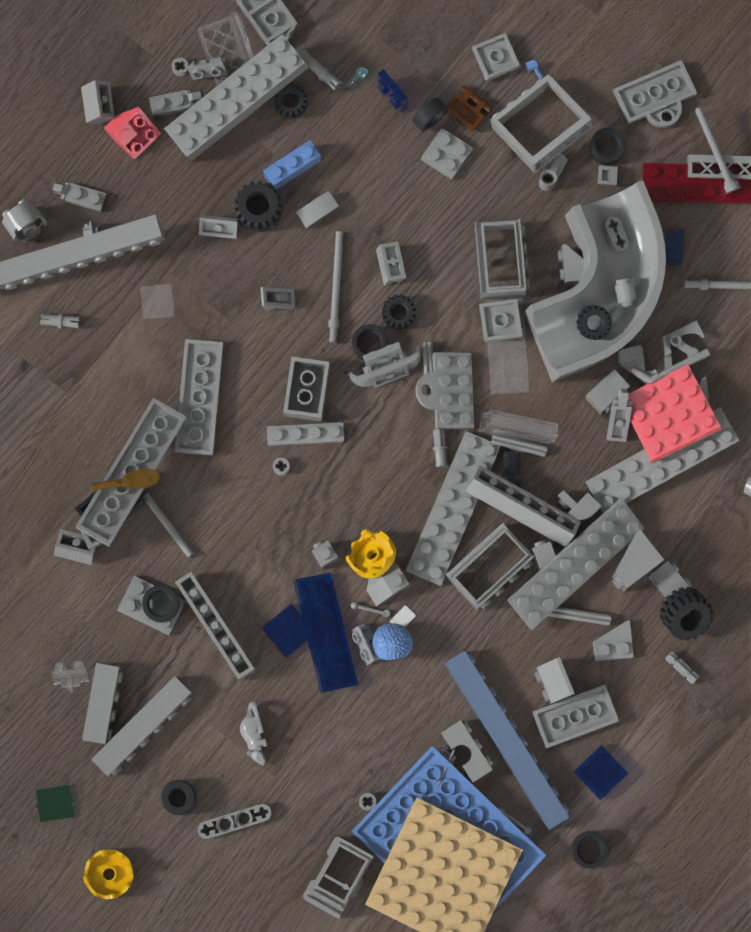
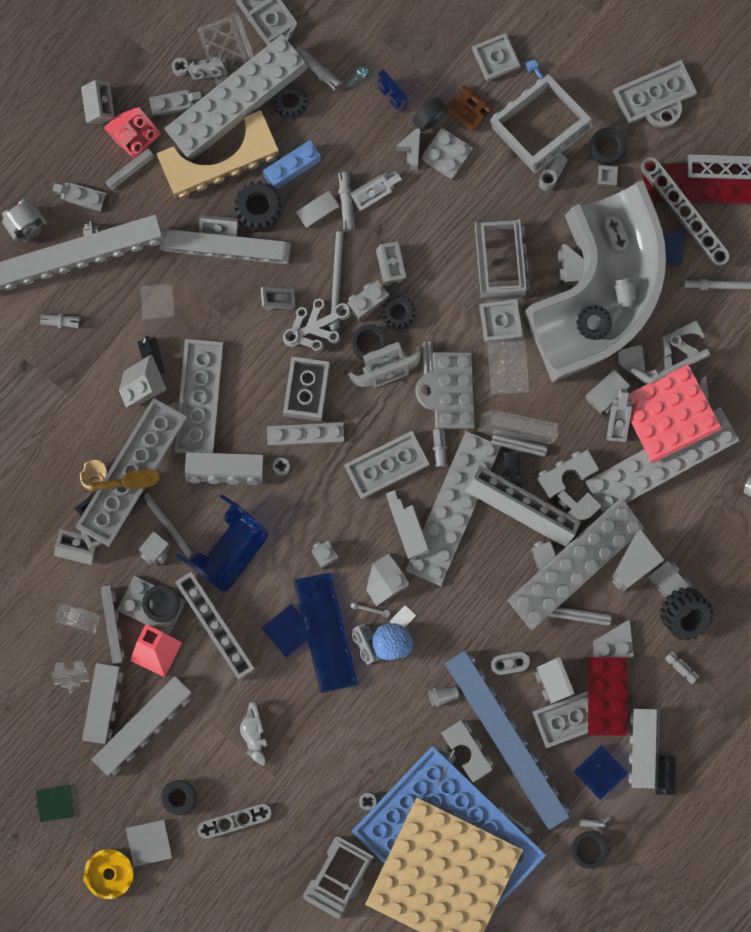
(77, 618): none -> clear slope
(93, 472): none -> tan hair
(111, 617): none -> light grey plate
(130, 169): none -> light grey axle
(141, 383): none -> light grey slope
(149, 346): none -> black hinge
(149, 843): none -> light grey tile
(155, 550): none -> light grey brick
(155, 650): none -> coral slope
(188, 177): none -> tan arch
(224, 468): none -> light grey brick
(225, 246): none -> light grey beam
(232, 550): none -> clear blue windscreen
(313, 326): none -> light grey plant
(346, 200): none -> light grey pin
(365, 547): yellow plate -> none
(368, 300): none -> light grey brick
(374, 190): none -> light grey hinge
(386, 465): none -> light grey plate
(408, 527): none -> light grey piece
(411, 144): none -> light grey slope
(440, 696): none -> light grey cone
(497, 588): light grey window -> none
(509, 662): none -> light grey plate
(581, 464): none -> light grey arch
(595, 824): none -> light grey bar
(607, 696): none -> dark red plate
(645, 748): none -> light grey brick
(666, 778): none -> black hinge
(693, 216): none -> light grey beam
(730, 183): light grey piece -> none

